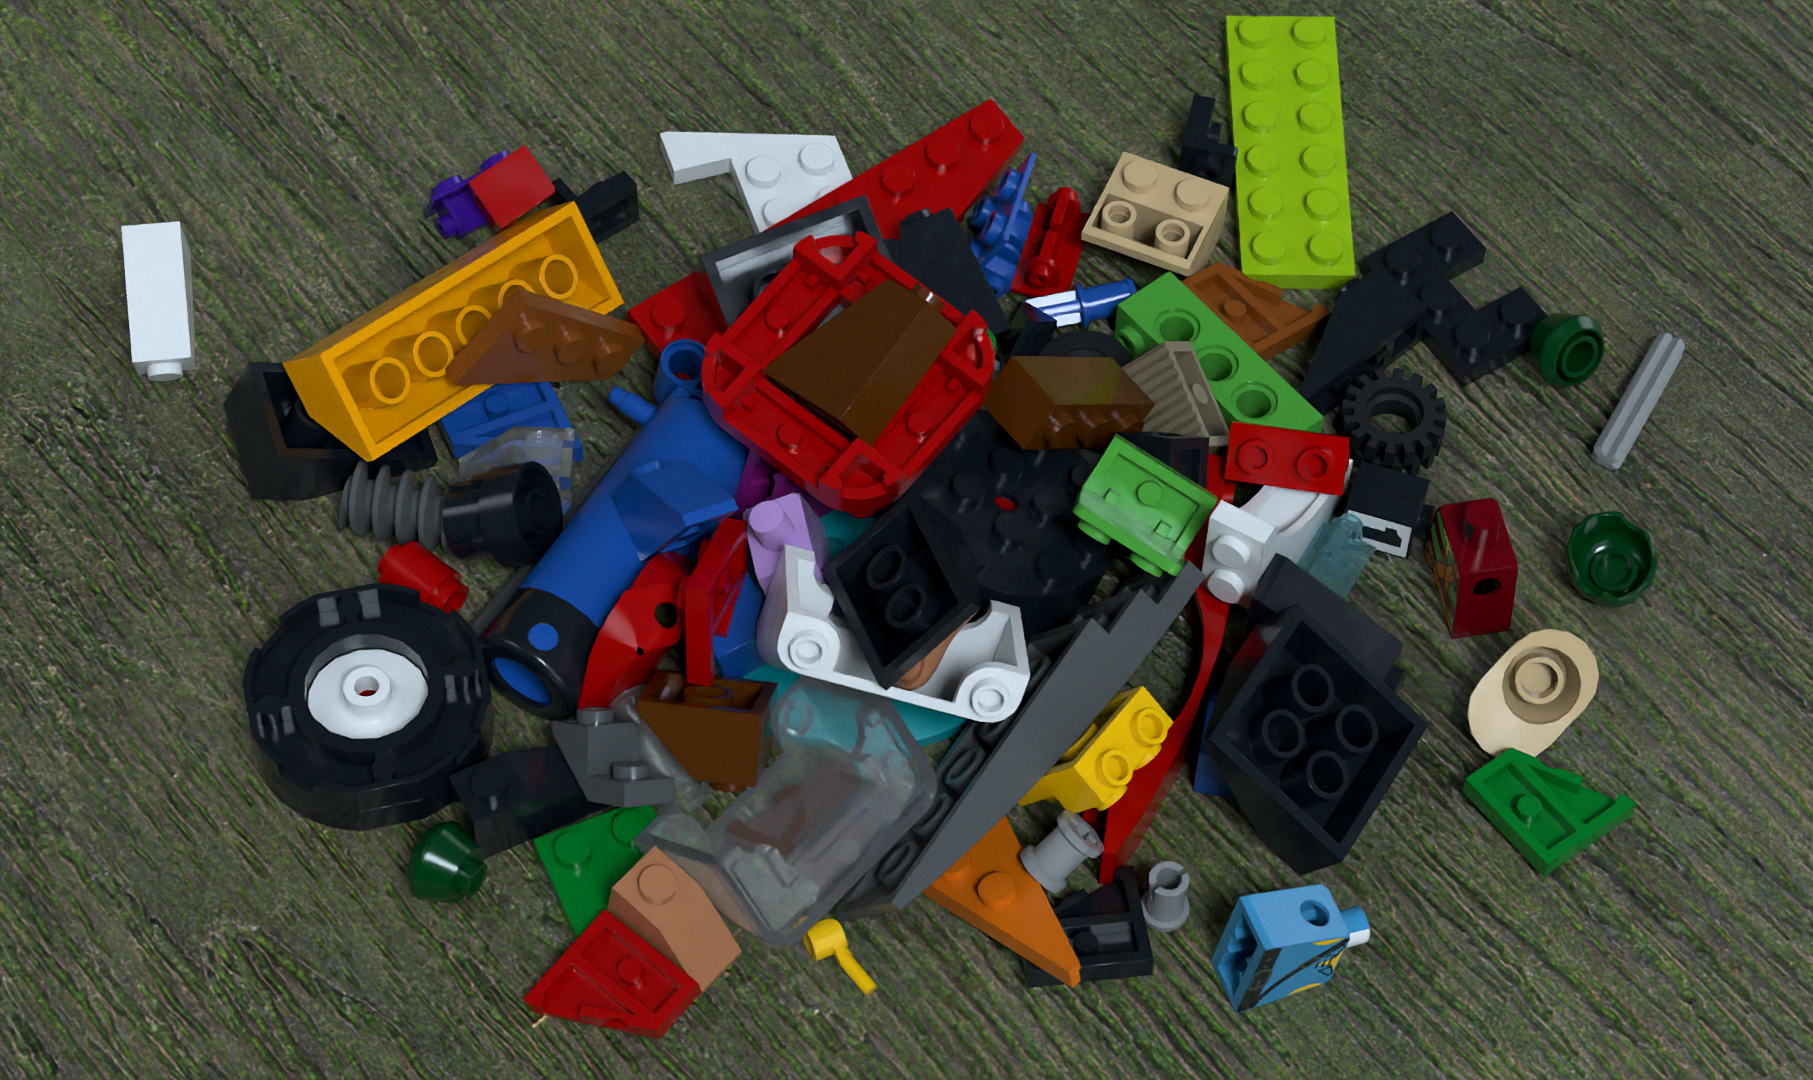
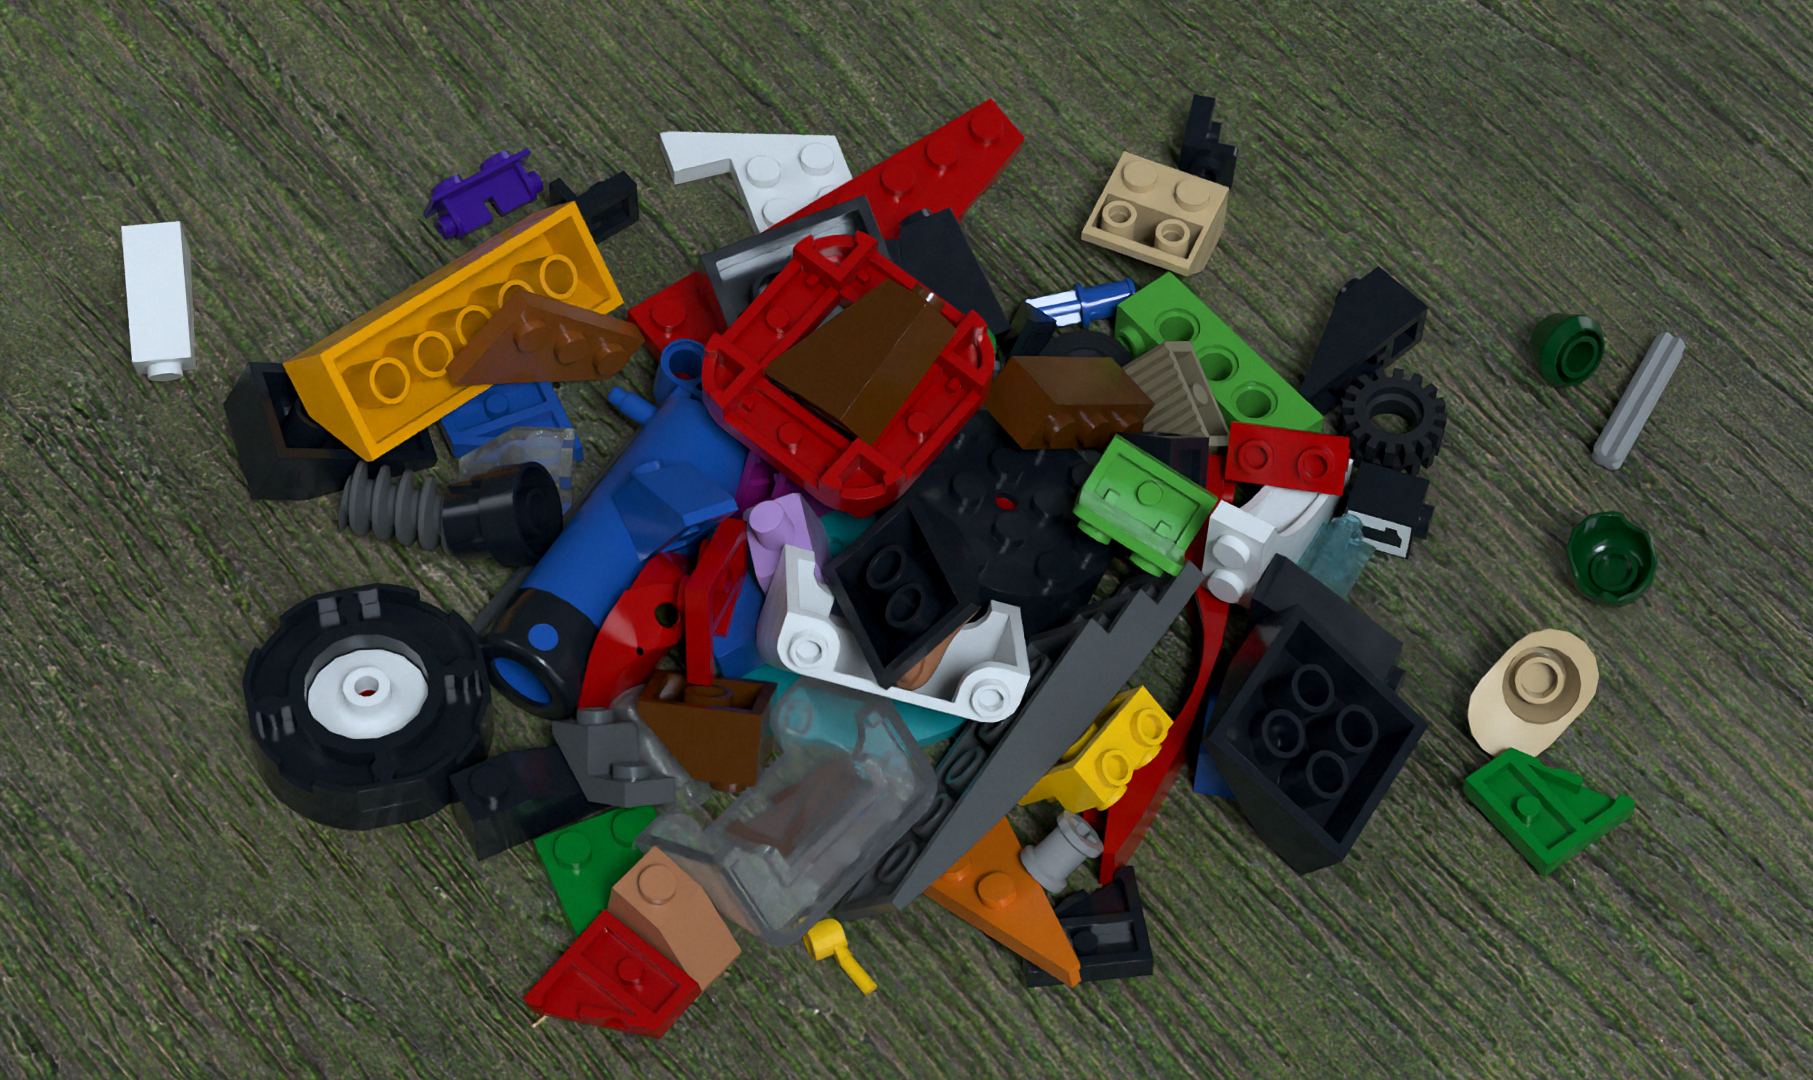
(423, 571): red brick -> none
(446, 865): dark green cone -> none
(510, 189): red panel -> none
(1003, 227): blue hinge -> none
(1052, 246): red hinge -> none
(1166, 901): light grey pin -> none
(1255, 309): dark orange wing -> none
(1284, 944): dark azure torso -> none
(1290, 152): lime plate -> none
(1459, 336): black plate -> none
(1470, 546): dark red torso -> none

